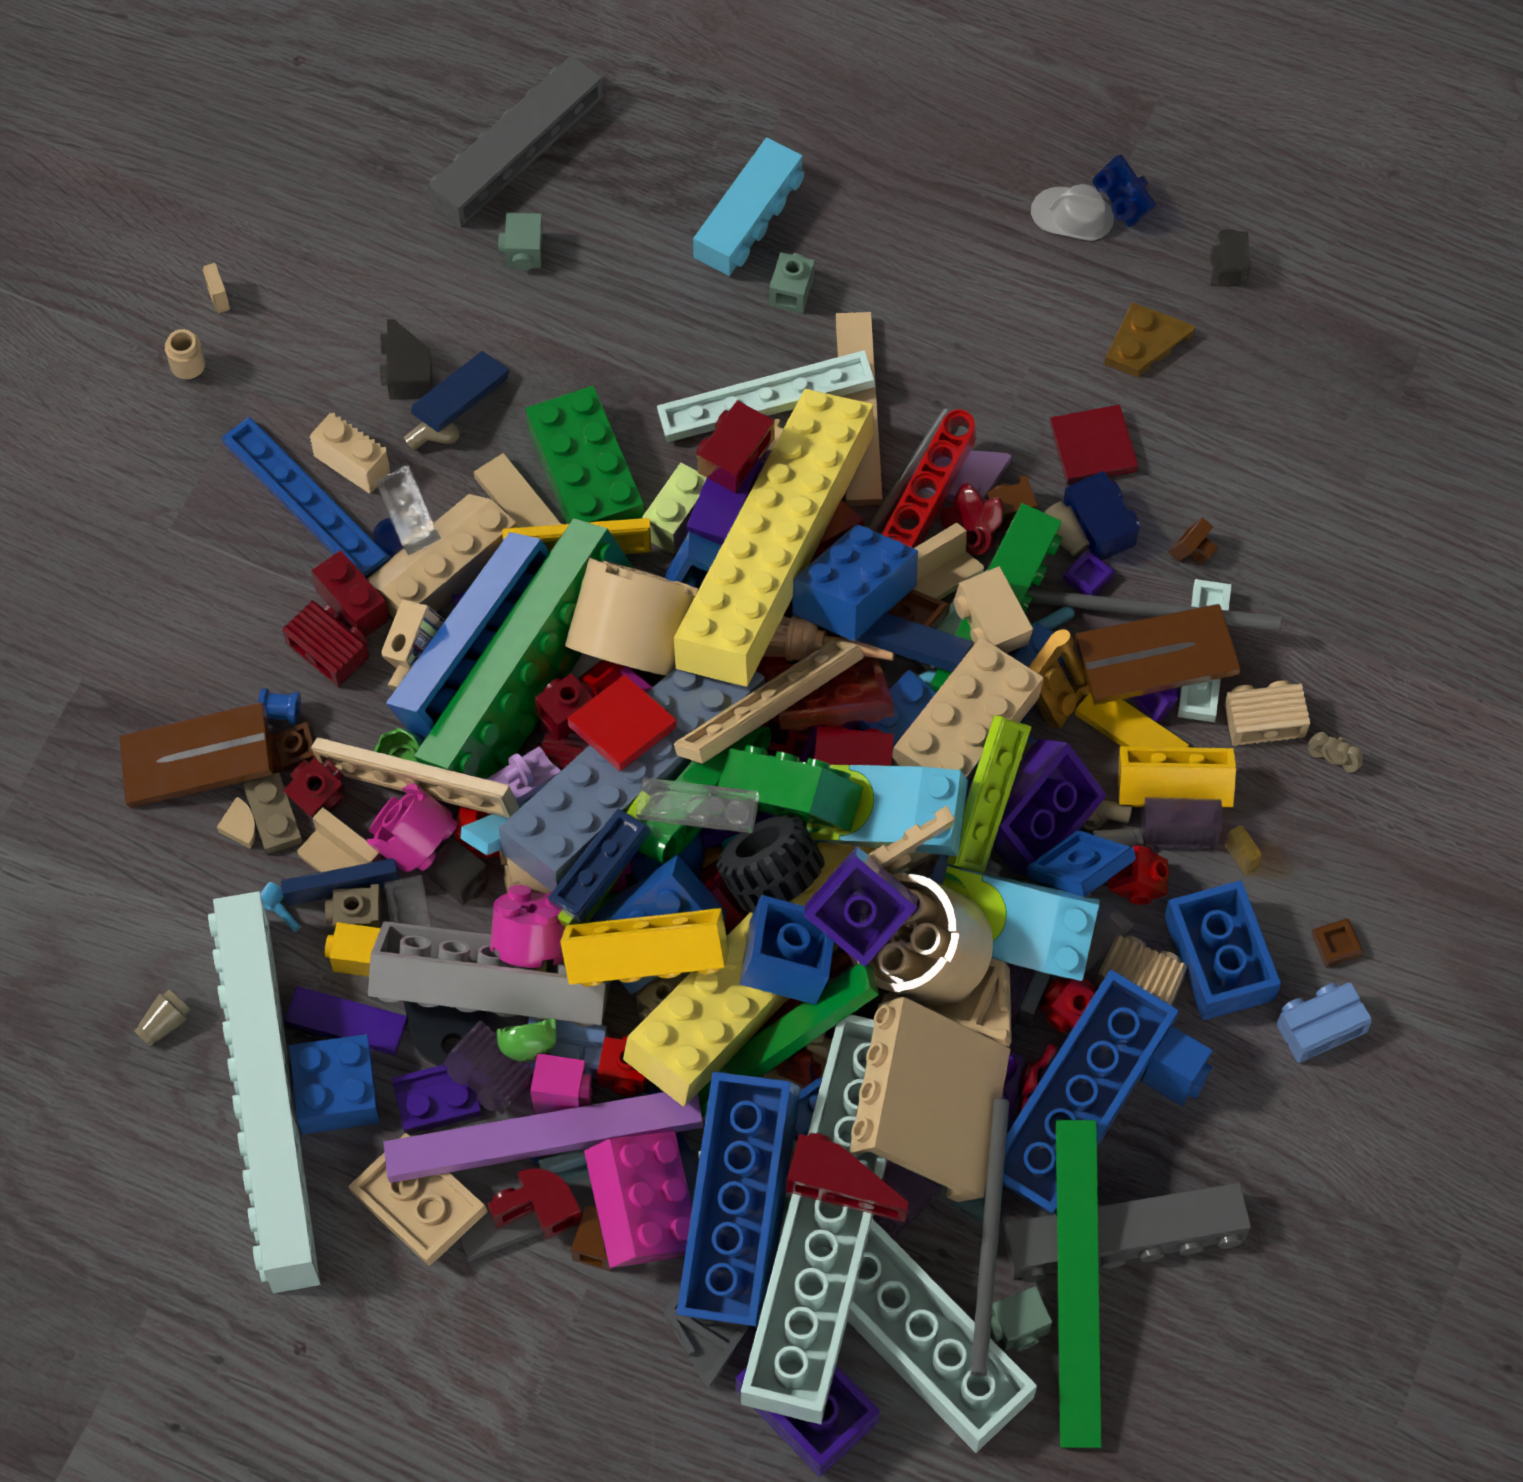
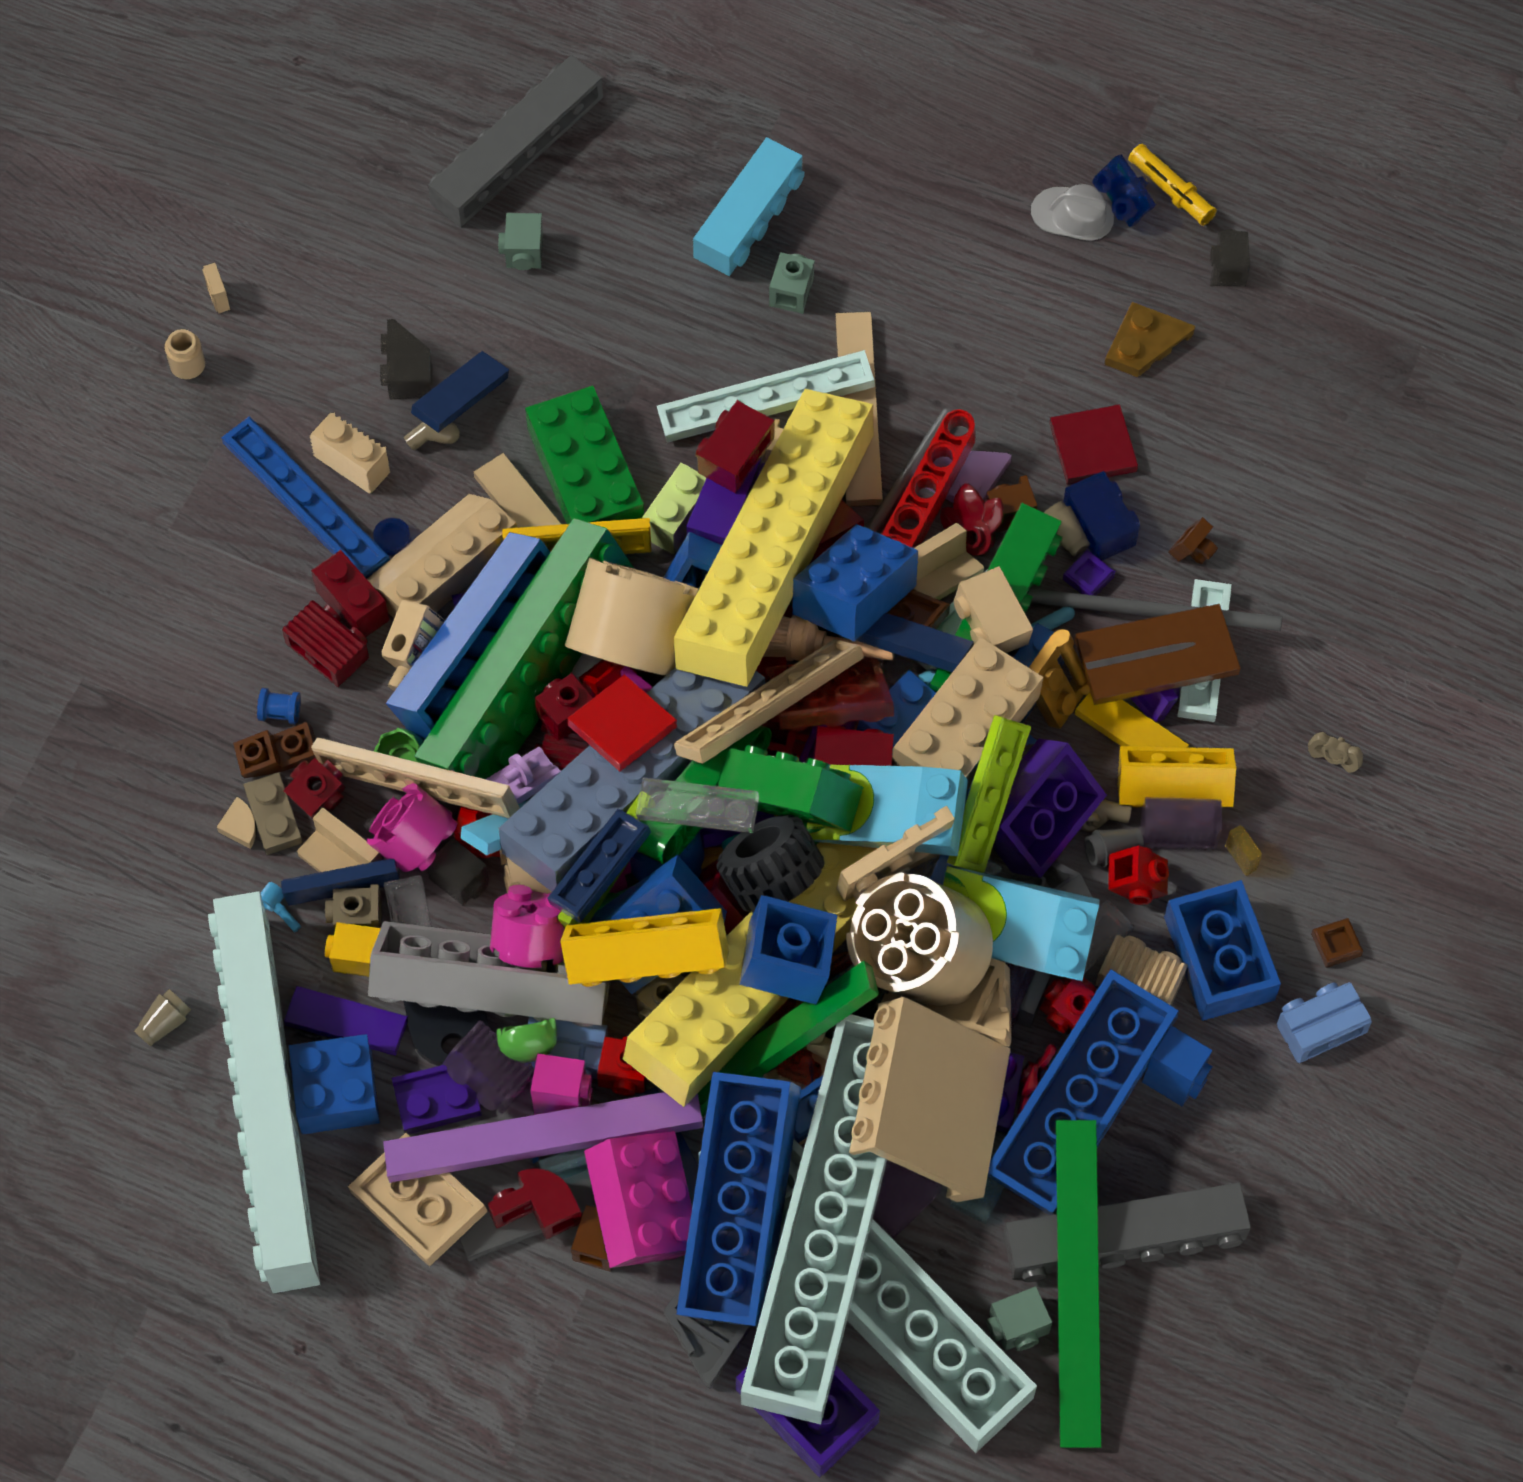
(196, 755): reddish brown tile -> none
(408, 510): clear plate -> none
(835, 1176): dark red slope -> none
(860, 906): dark purple brick -> none
(989, 1238): dark grey piece -> none
(1081, 863): blue tile -> none
(1200, 209): none -> yellow pin
(1266, 713): tan brick -> none

